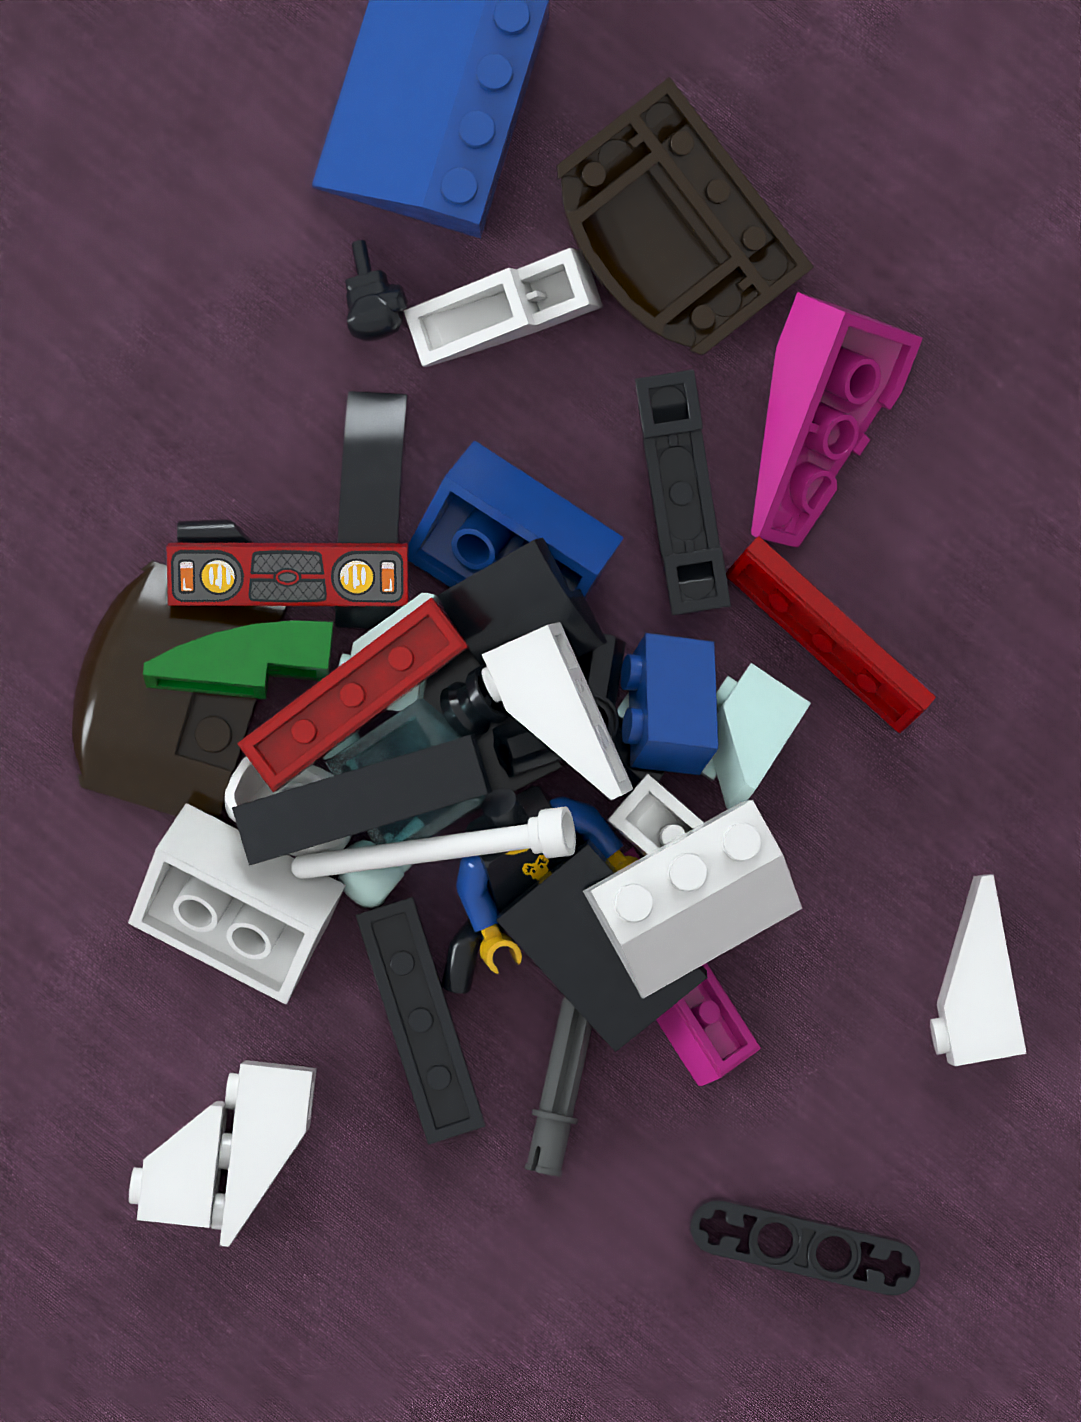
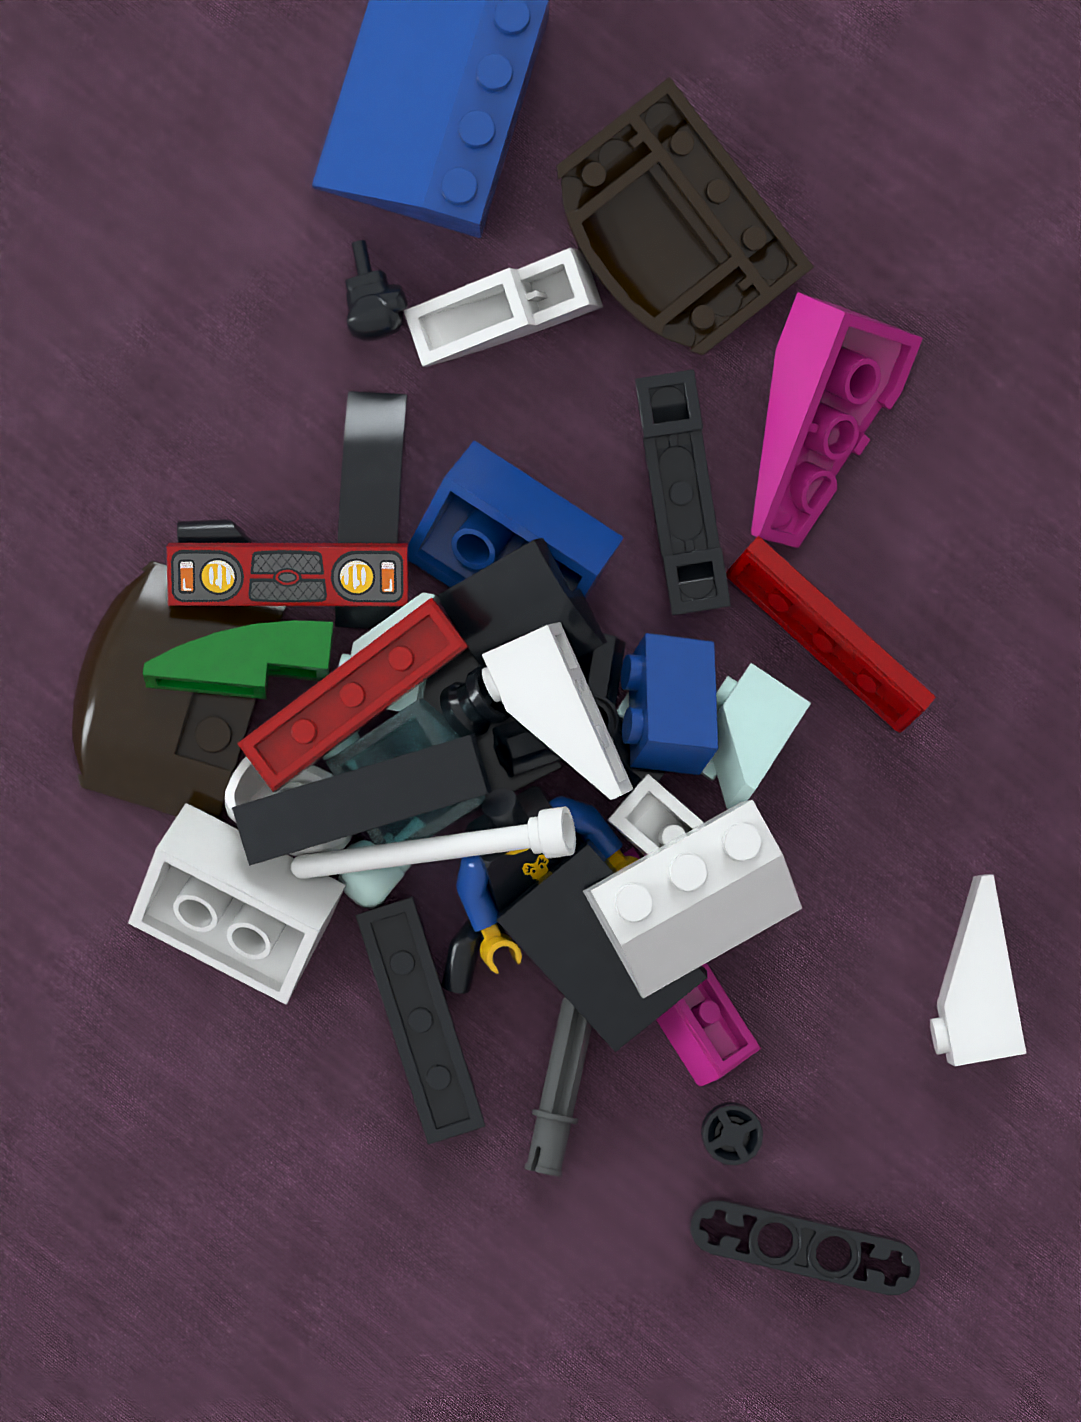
(182, 1173): white slope -> none
(269, 1122): white slope -> none
(737, 1142): none -> black wheel

